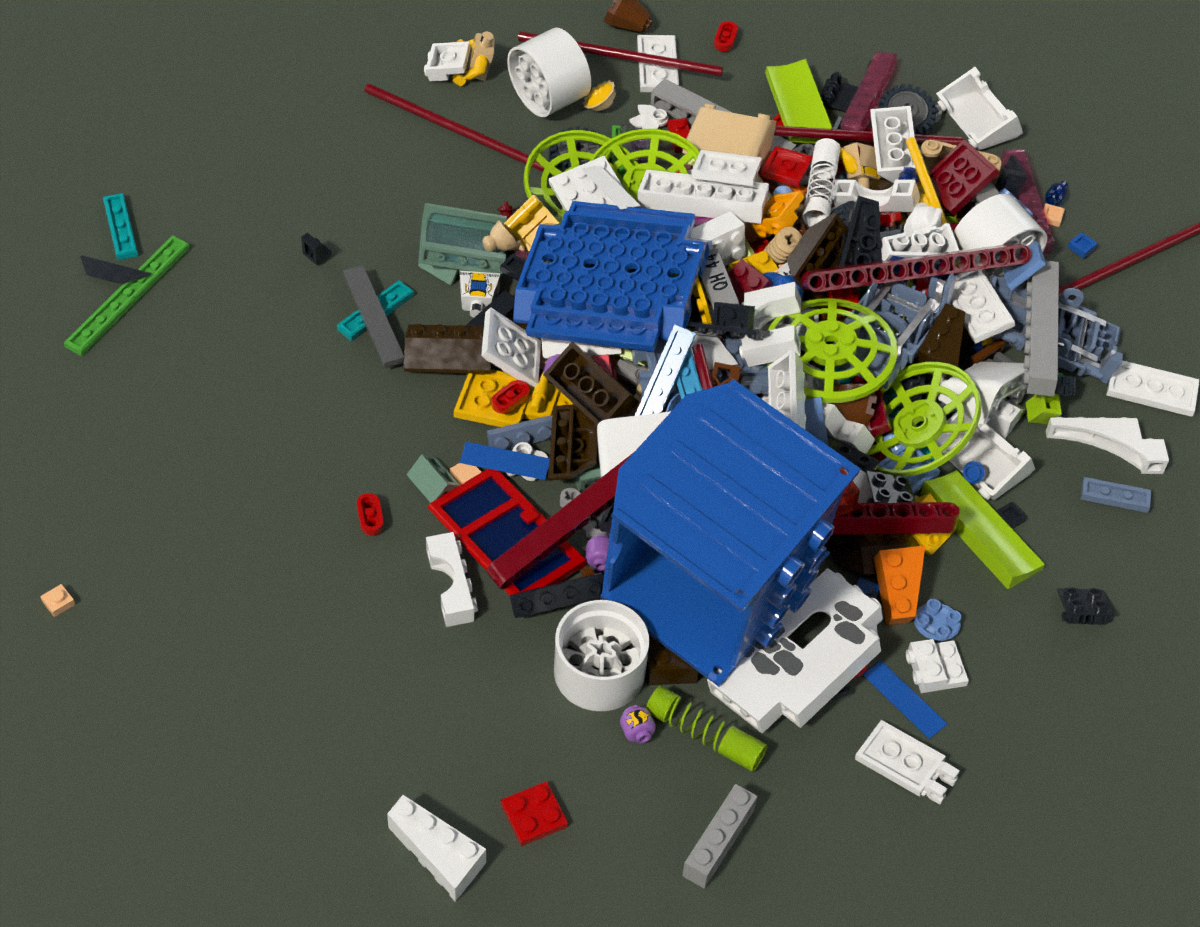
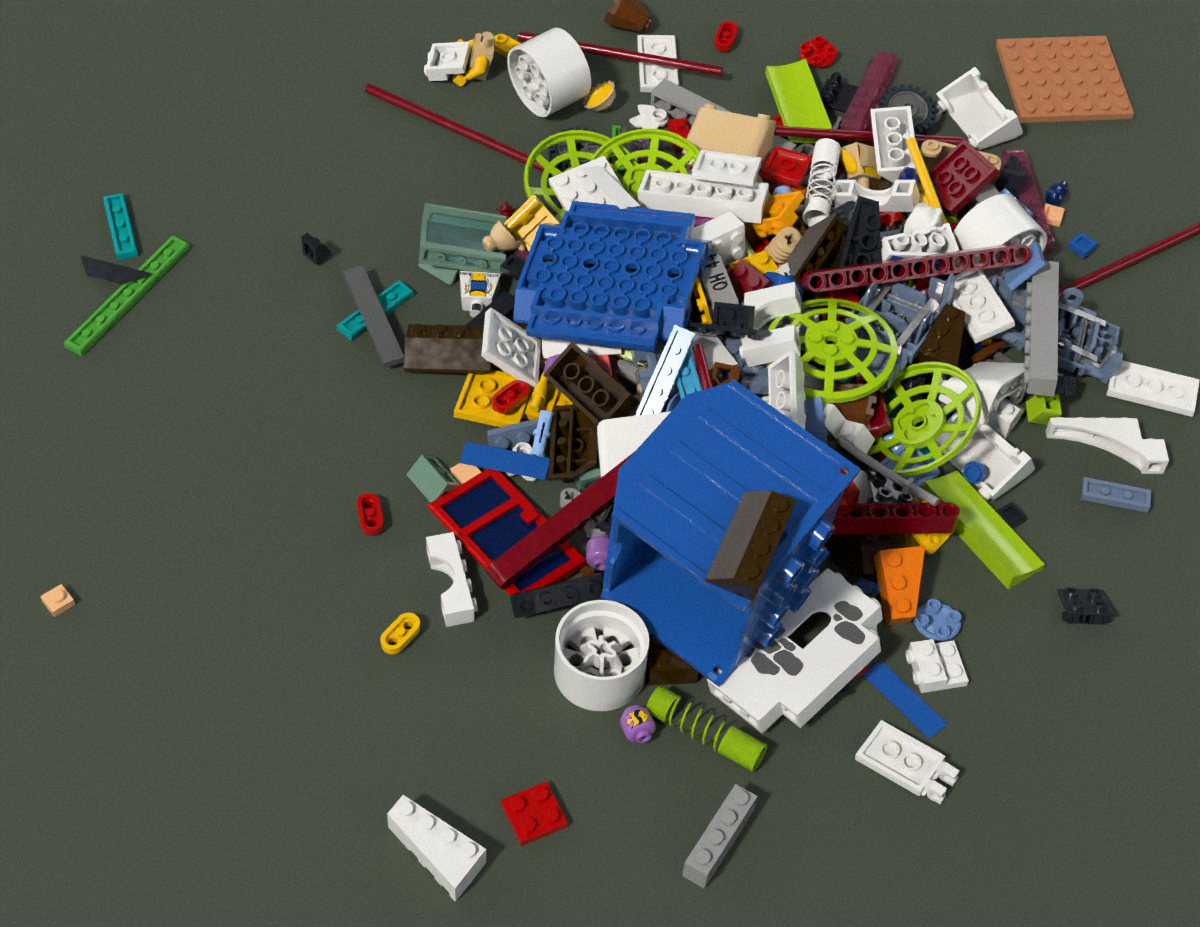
(398, 634): none -> yellow plate
(504, 44): none -> yellow plate
(545, 418): none -> light blue pin
(751, 542): none -> dark brown slope
(818, 52): none -> red dish
(908, 485): none -> light grey sword
(1063, 79): none -> nougat plate

